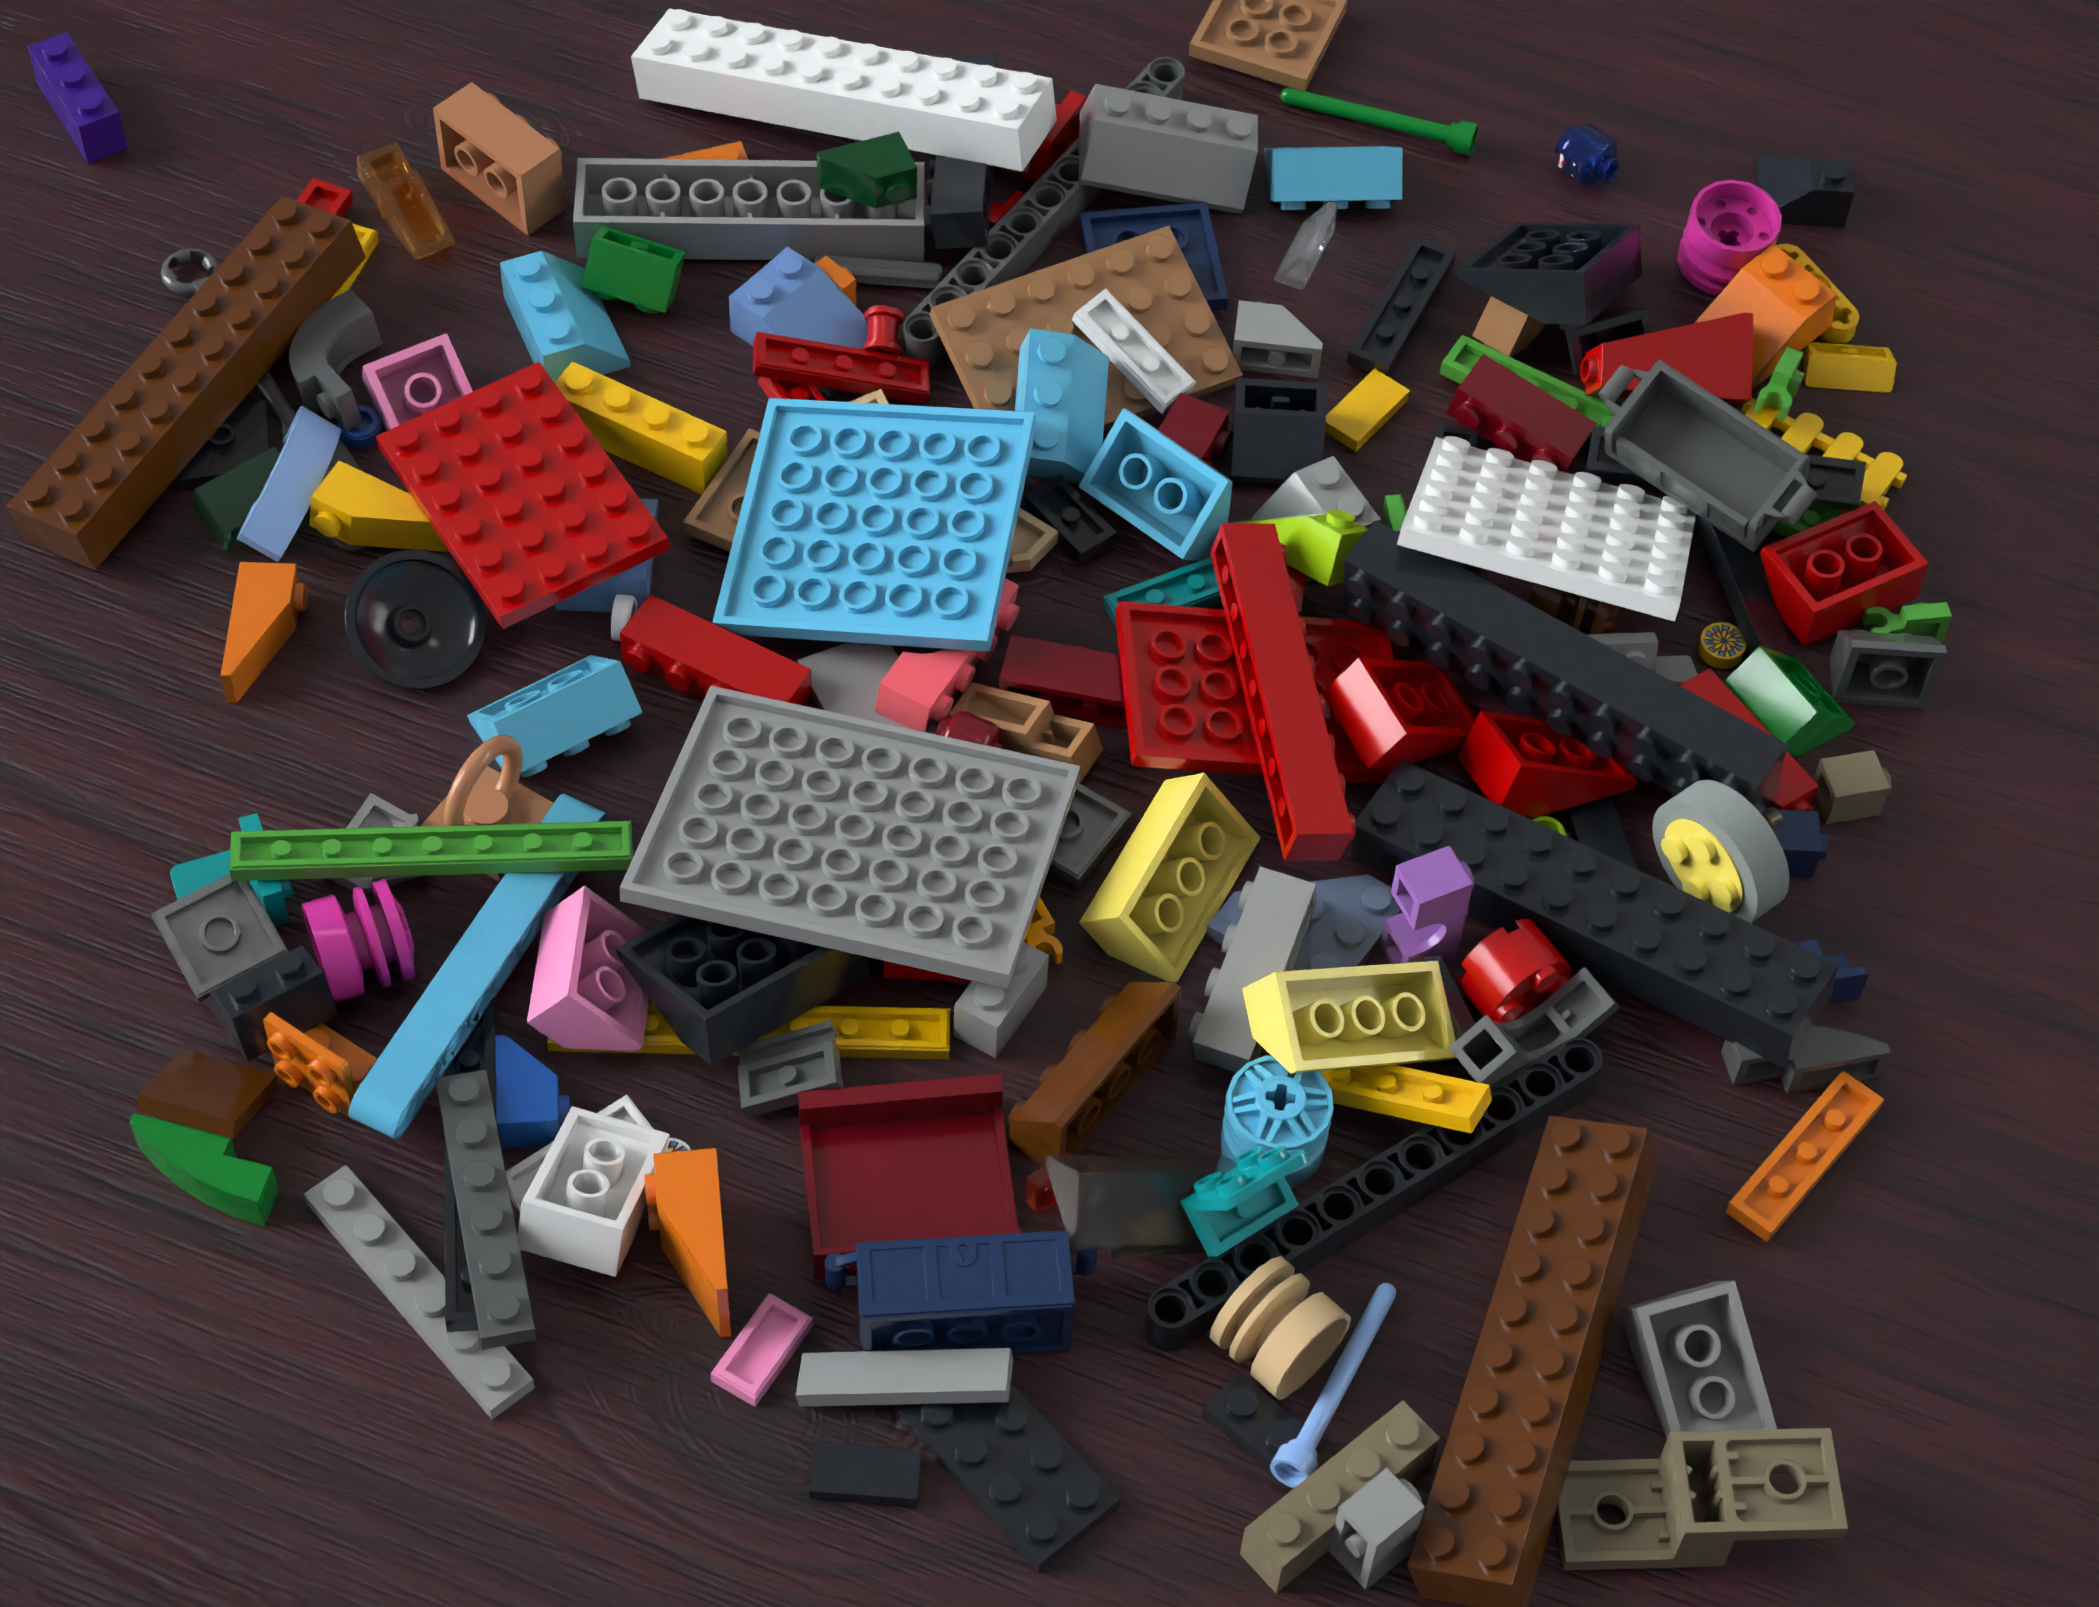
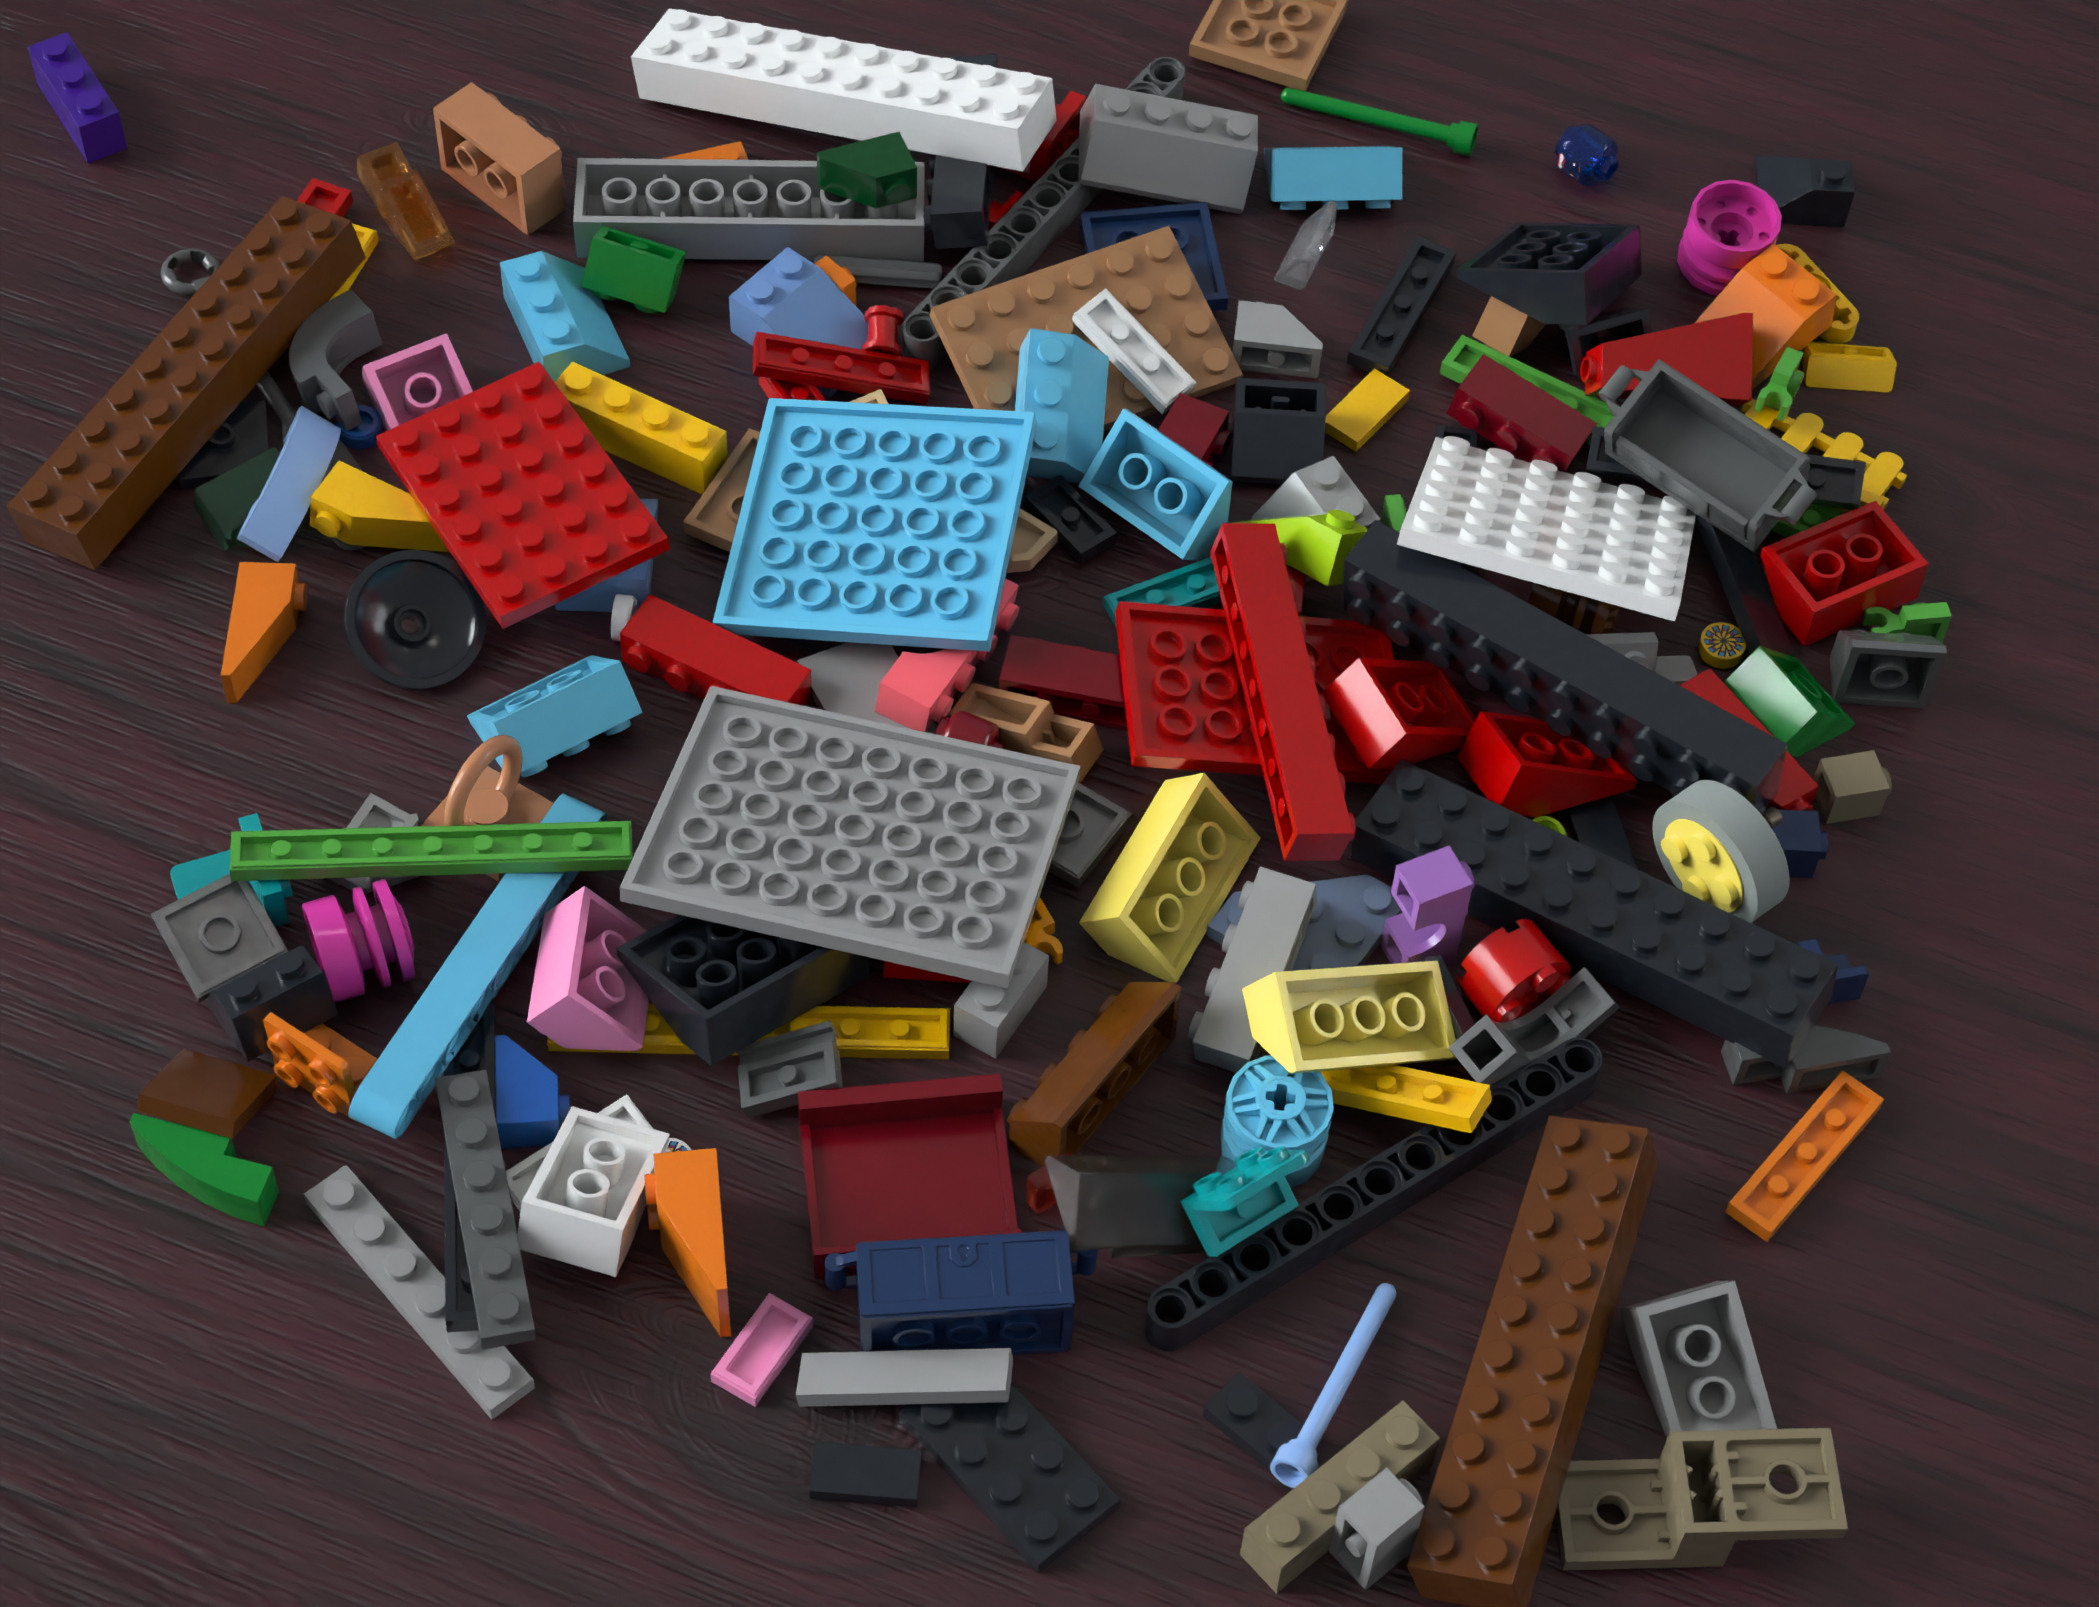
(1279, 1327): tan wheel -> none

